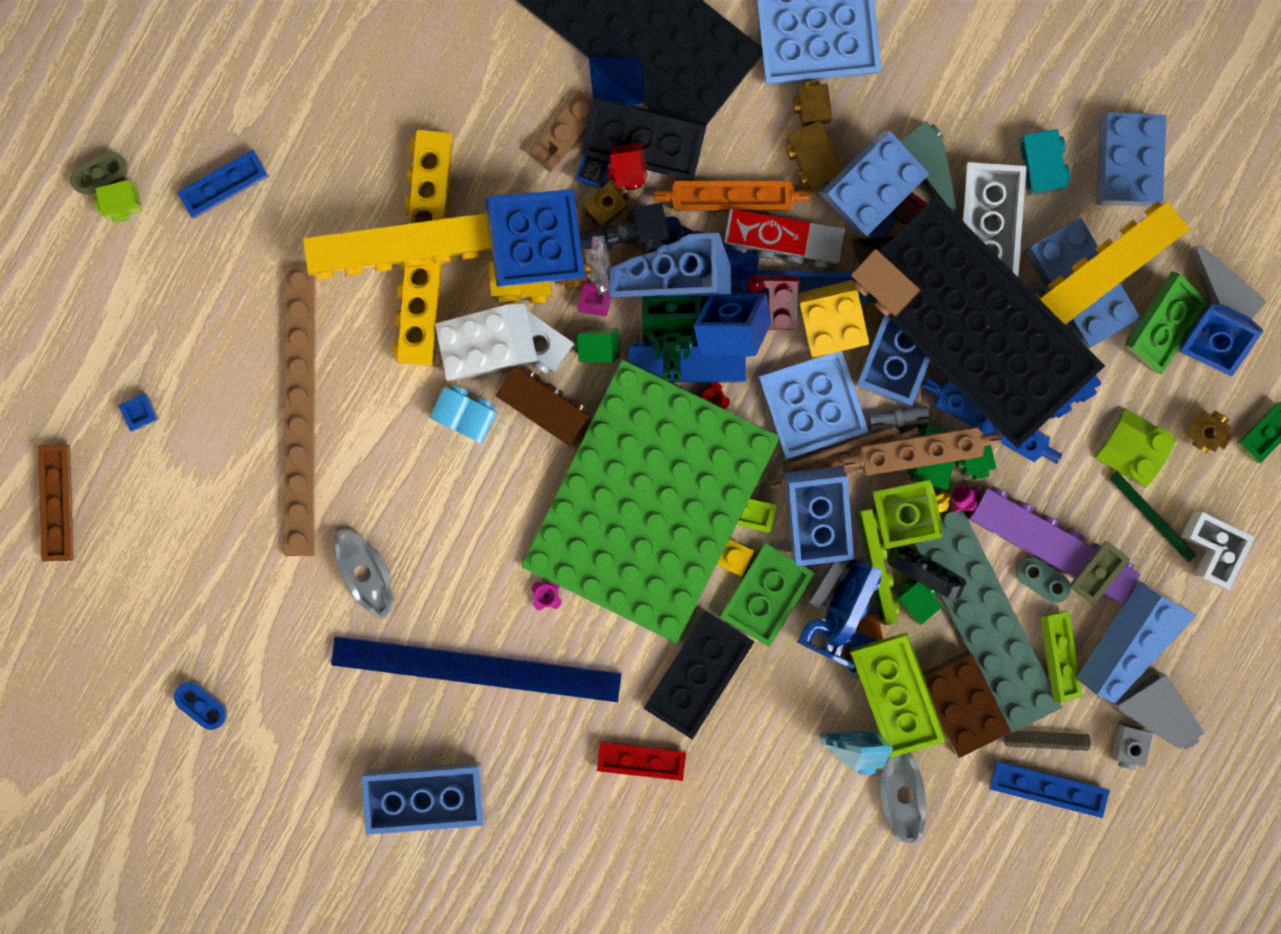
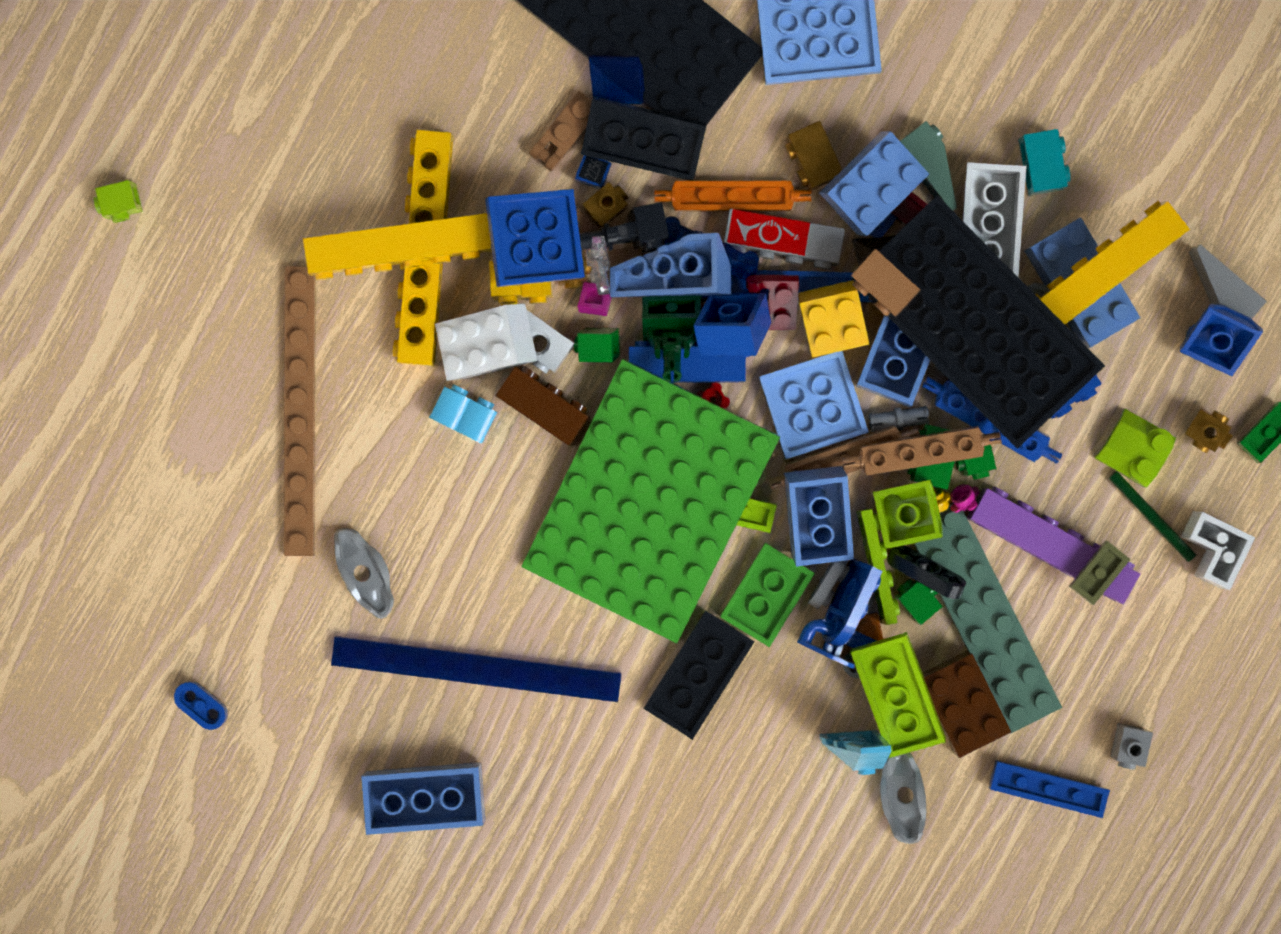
(55, 503): dark orange plate -> none
(99, 171): olive plate -> none
(138, 412): blue plate -> none
(223, 184): blue plate -> none
(540, 601): dark pink plate -> none
(628, 166): red brick -> none
(641, 761): red plate -> none
(735, 557): yellow plate -> none
(813, 103): pearl gold brick -> none
(1044, 580): sand green plate -> none
(1048, 740): clear smoke axle -> none
(1061, 656): lime plate -> none
(1131, 159): medium blue brick -> none
(1133, 641): medium blue wedge -> none
(1161, 710): light grey slope -> none
(1166, 322): bright green plate -> none

